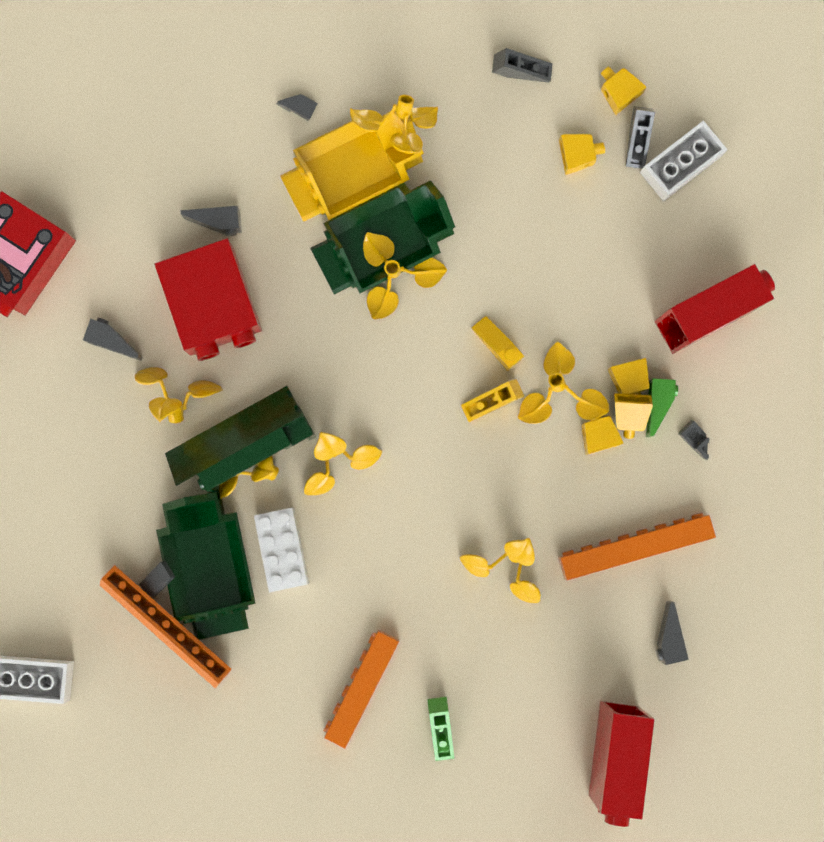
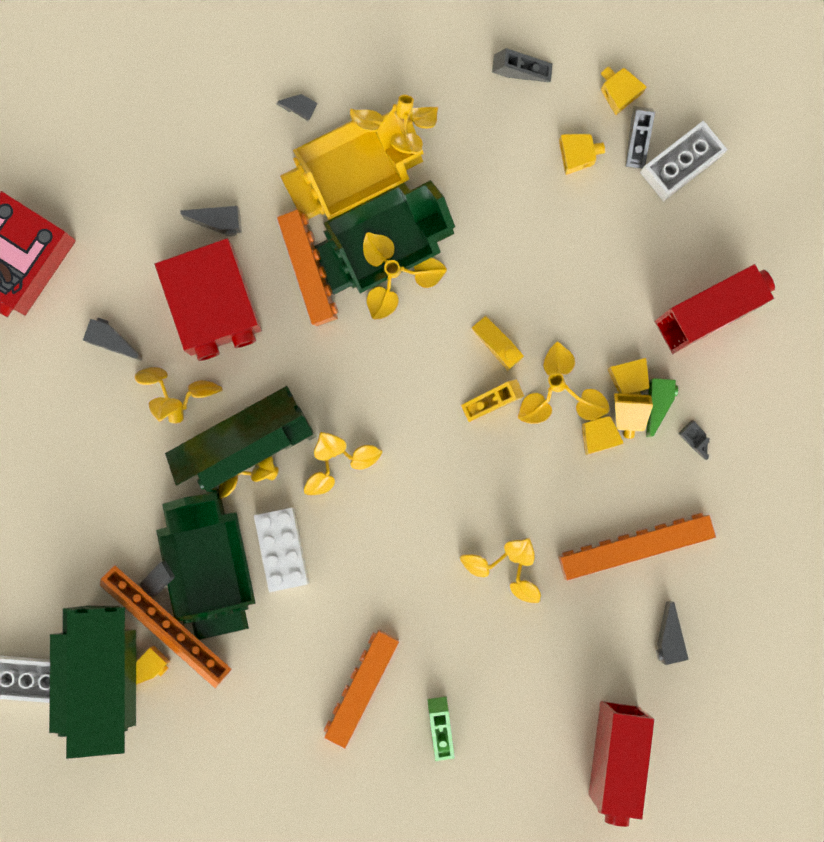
(93, 681): none -> dark green panel
(151, 665): none -> yellow slope
(307, 267): none -> orange brick

